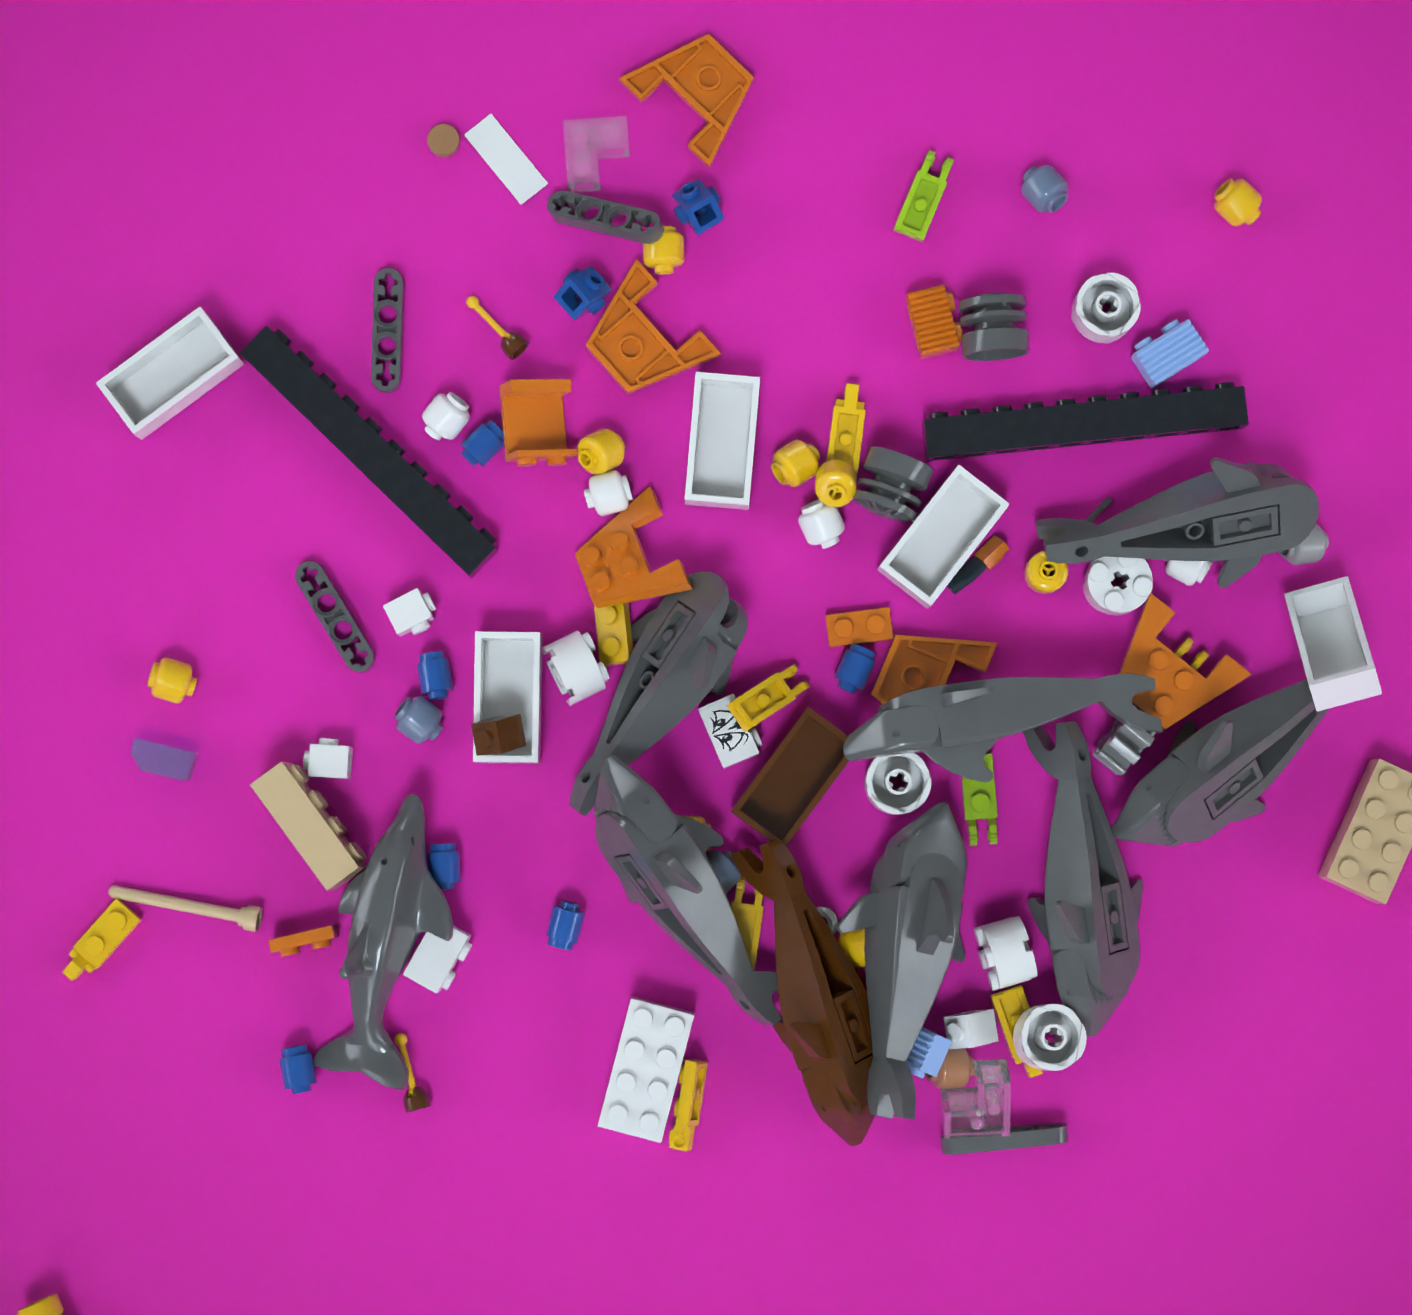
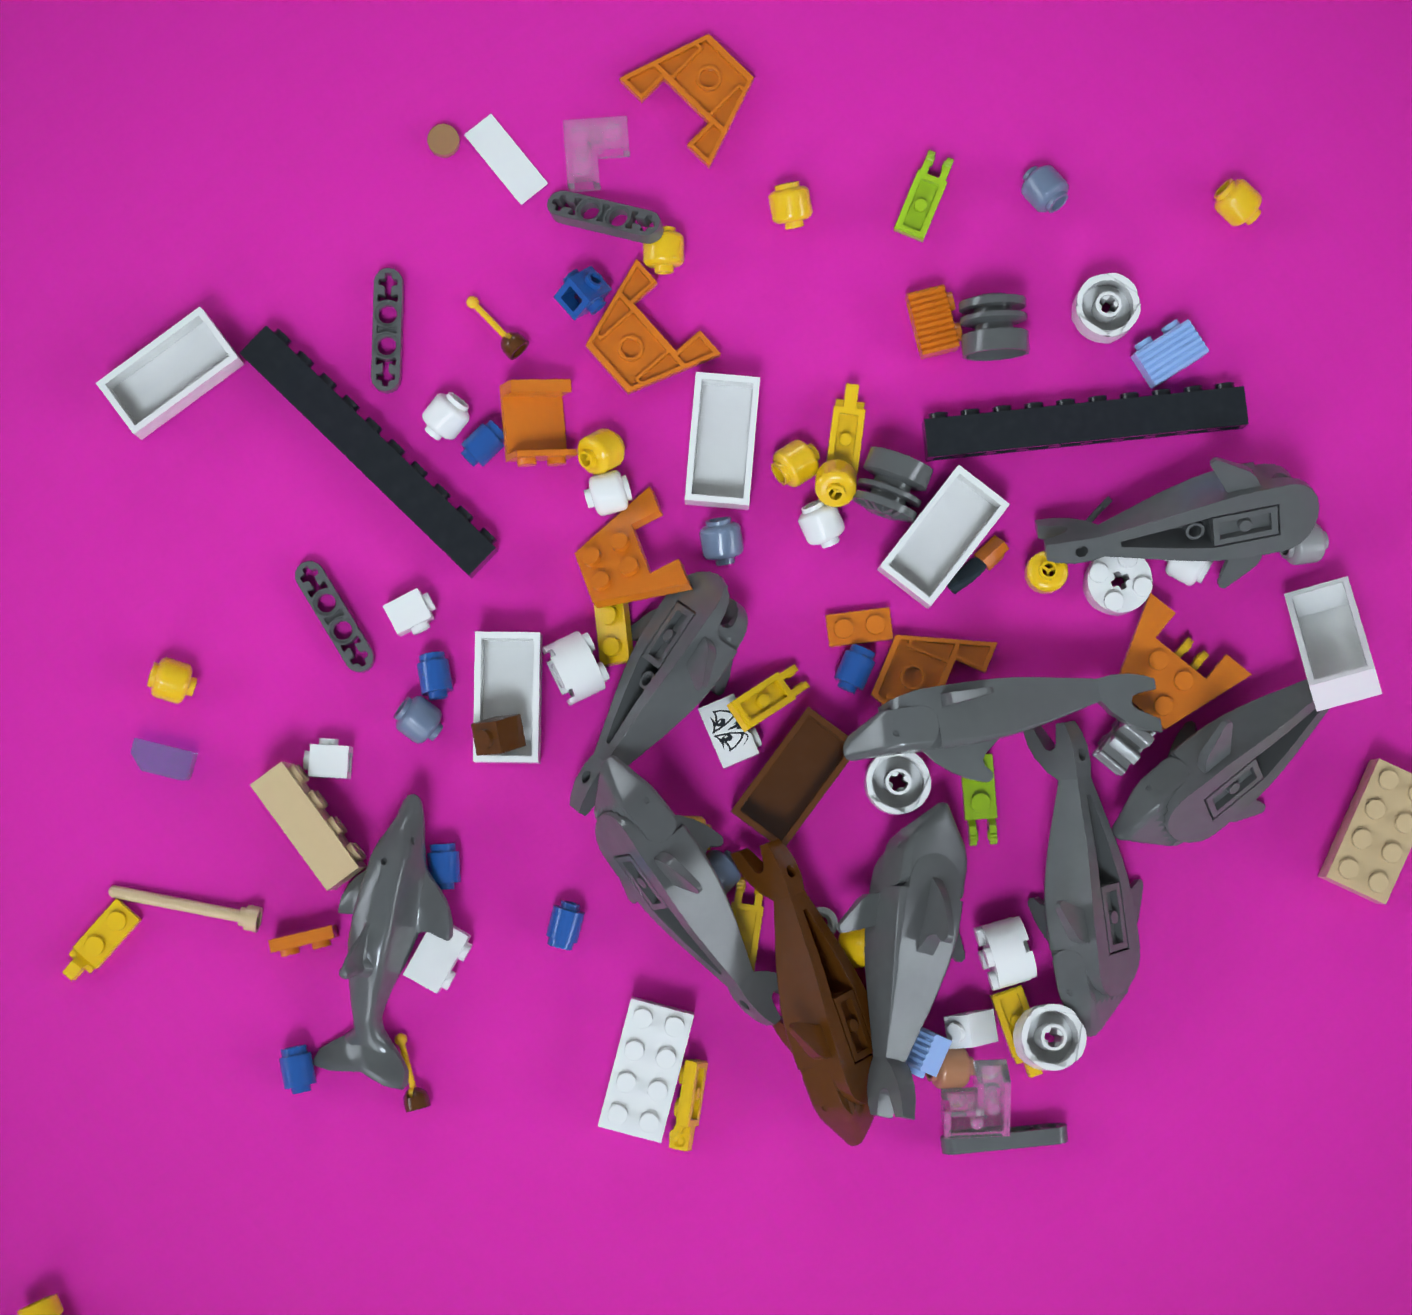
(697, 206): blue brick -> none
(721, 540): none -> sand blue head
(790, 204): none -> yellow head

